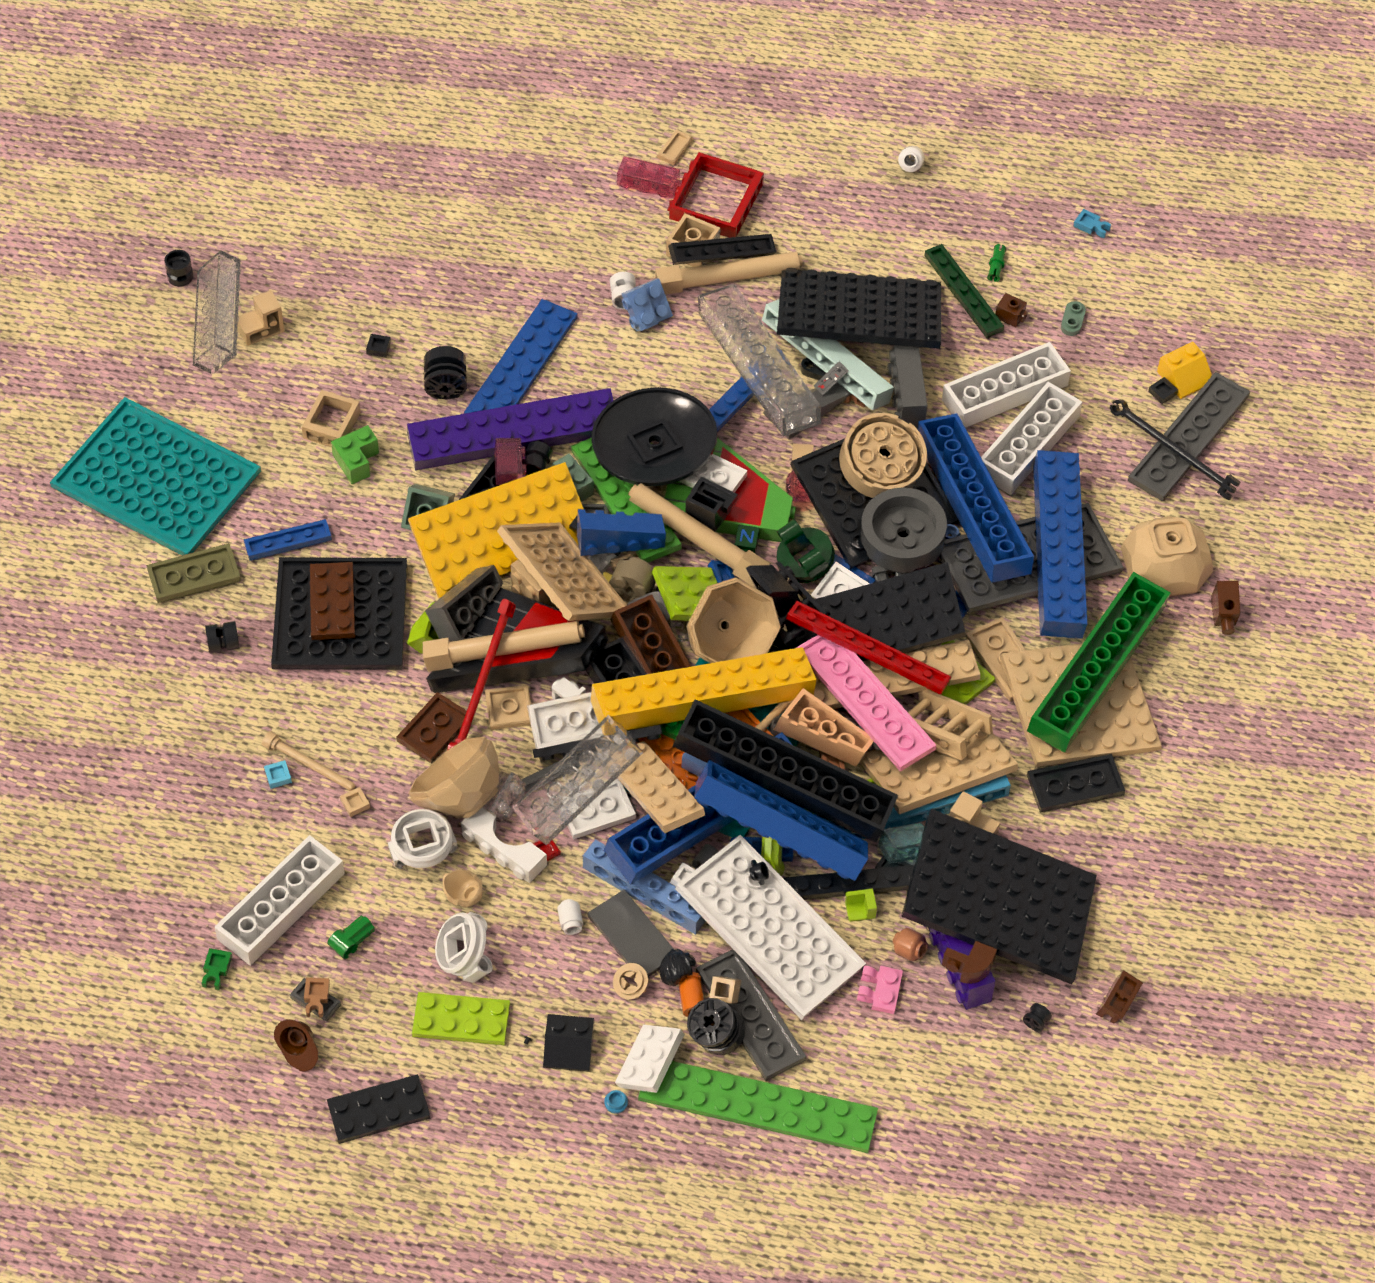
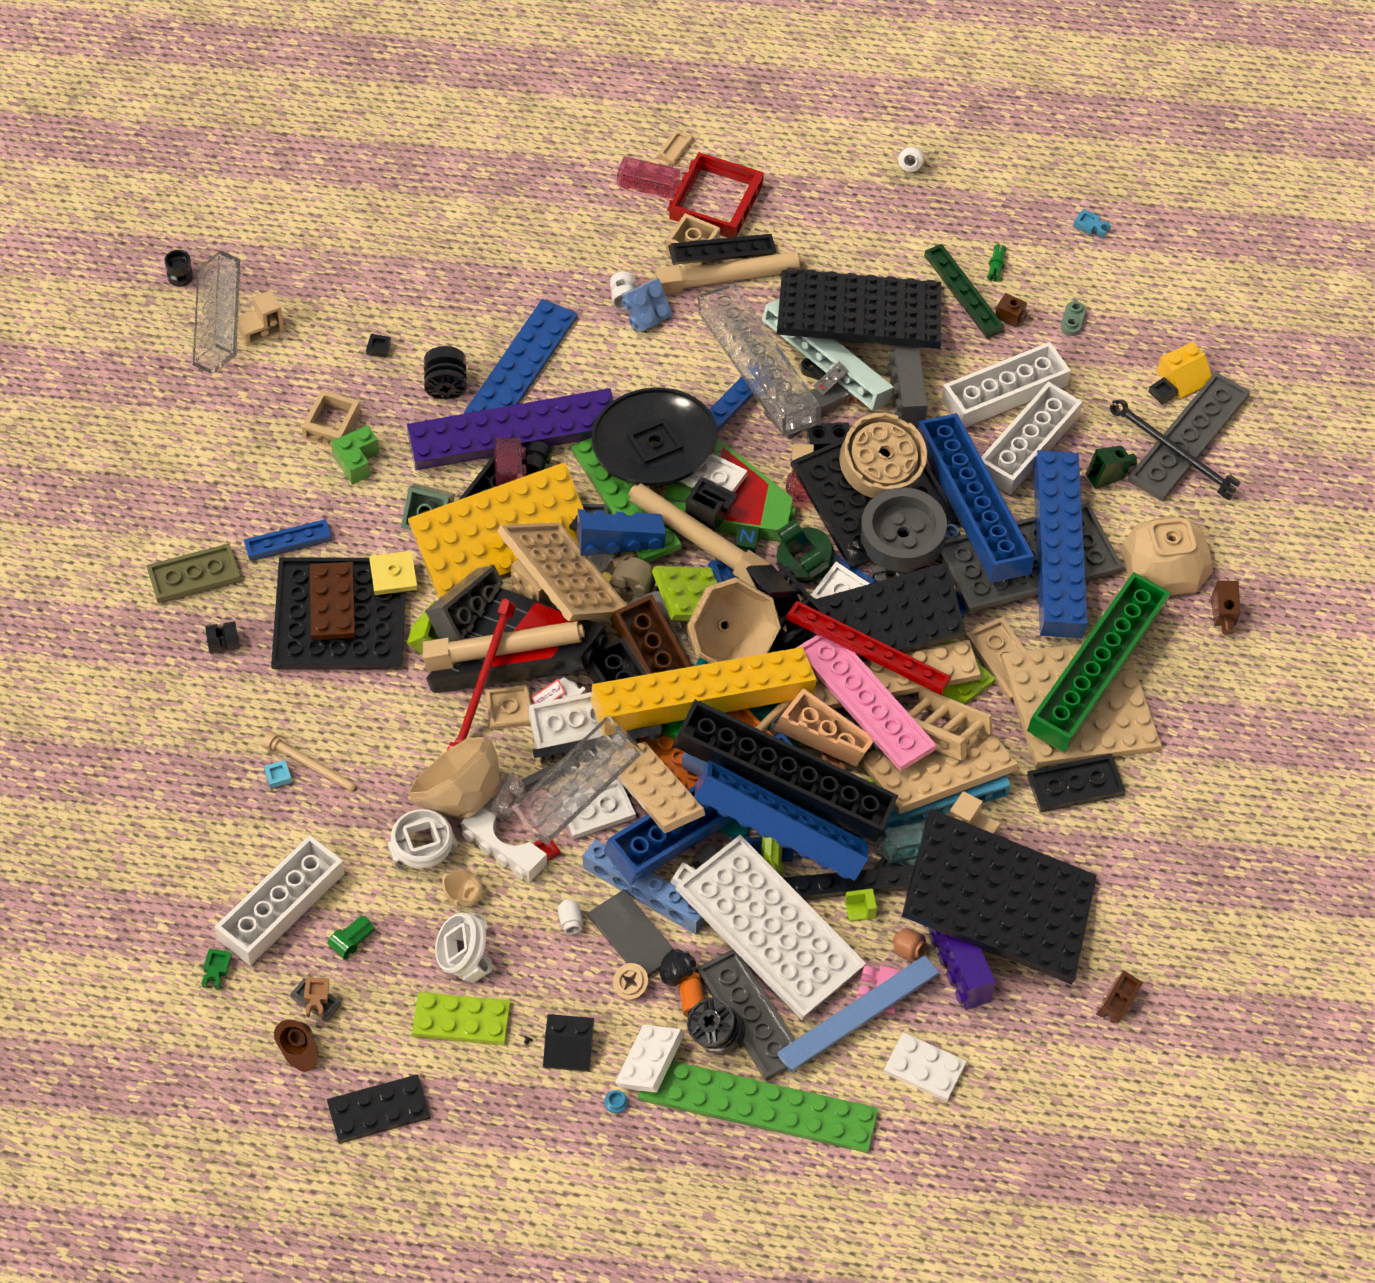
(155, 477): teal plate -> none
(355, 802): tan plate -> none
(393, 573): none -> light yellow plate
(433, 728): reddish brown plate -> none
(550, 692): none -> white sticker
(583, 482): sand green brick -> none
(725, 989): tan brick -> none
(759, 871): black plate -> none
(826, 434): none -> black brick
(857, 1013): none -> medium blue tile
(924, 1067): none -> white plate
(972, 967): reddish brown brick -> none
(1037, 1017): black wheel -> none
(1109, 466): none -> dark green torso

